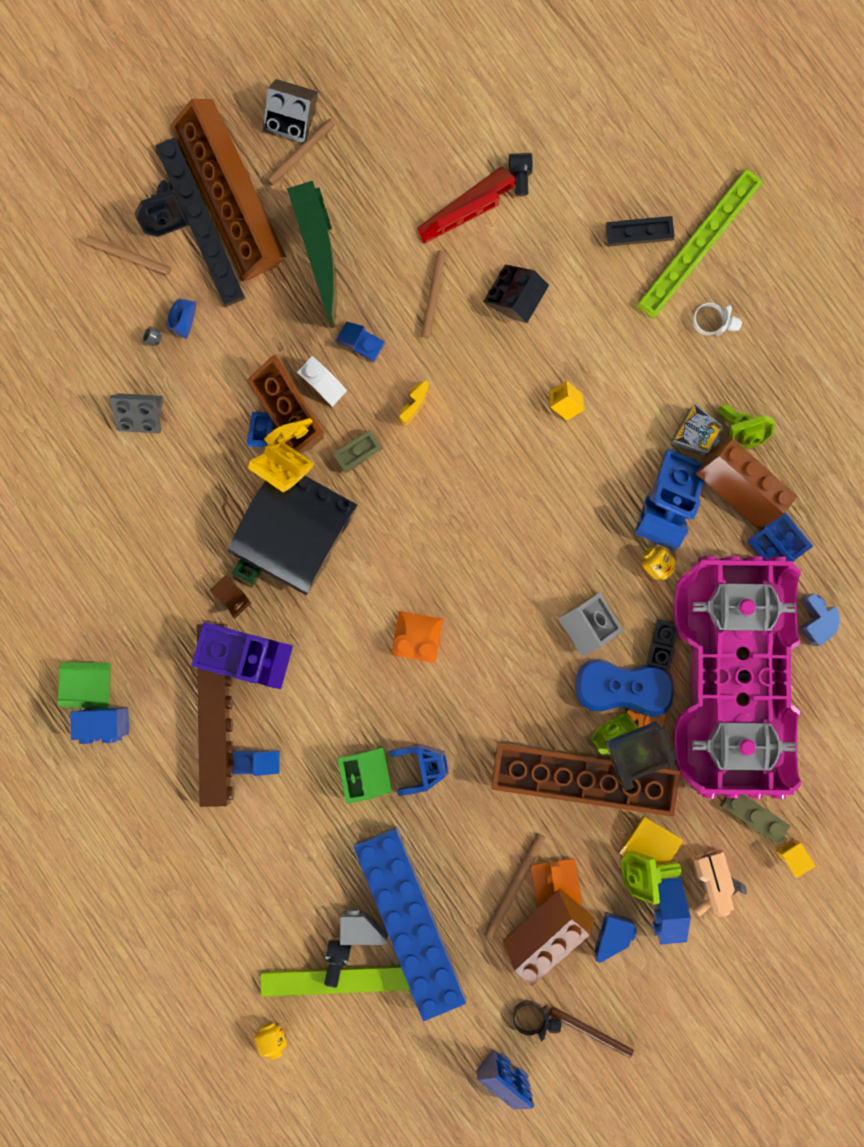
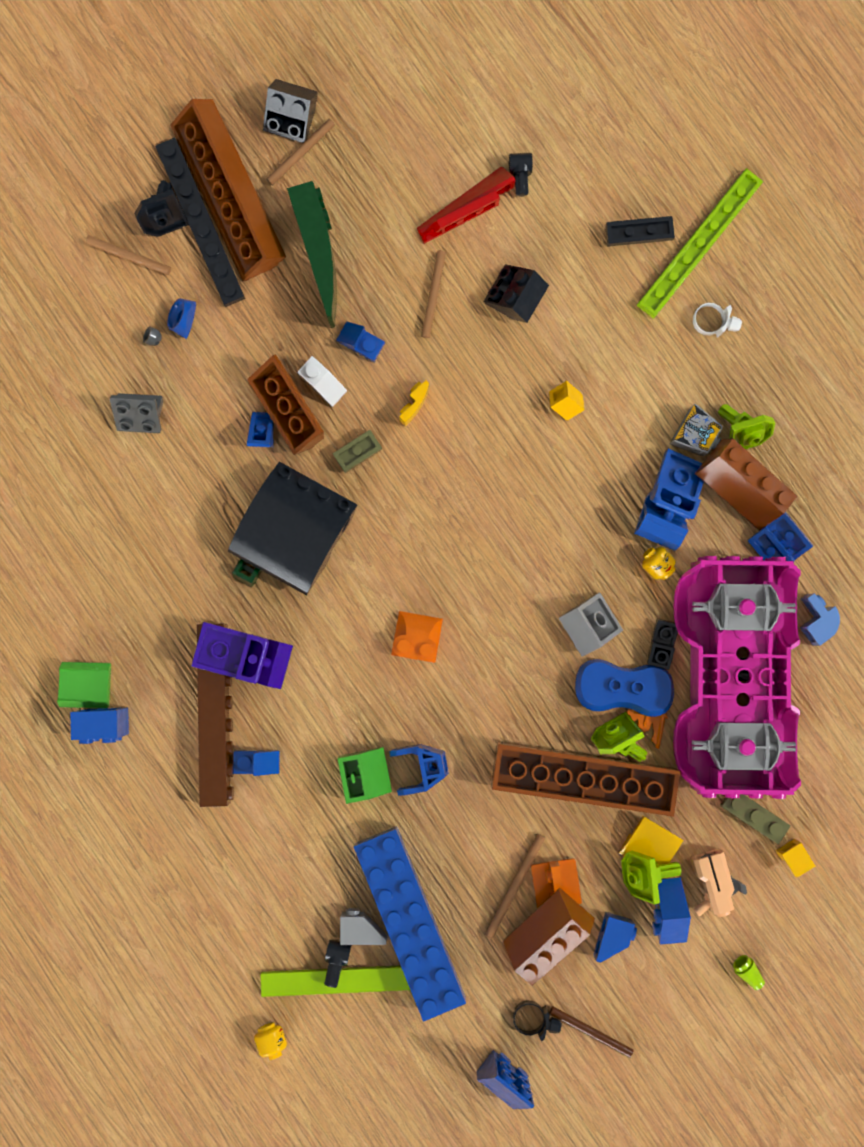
(230, 595): reddish brown bracket -> none
(281, 466): yellow slope -> none
(288, 431): yellow slope -> none
(640, 753): clear smoke panel -> none
(748, 971): none -> lime cone

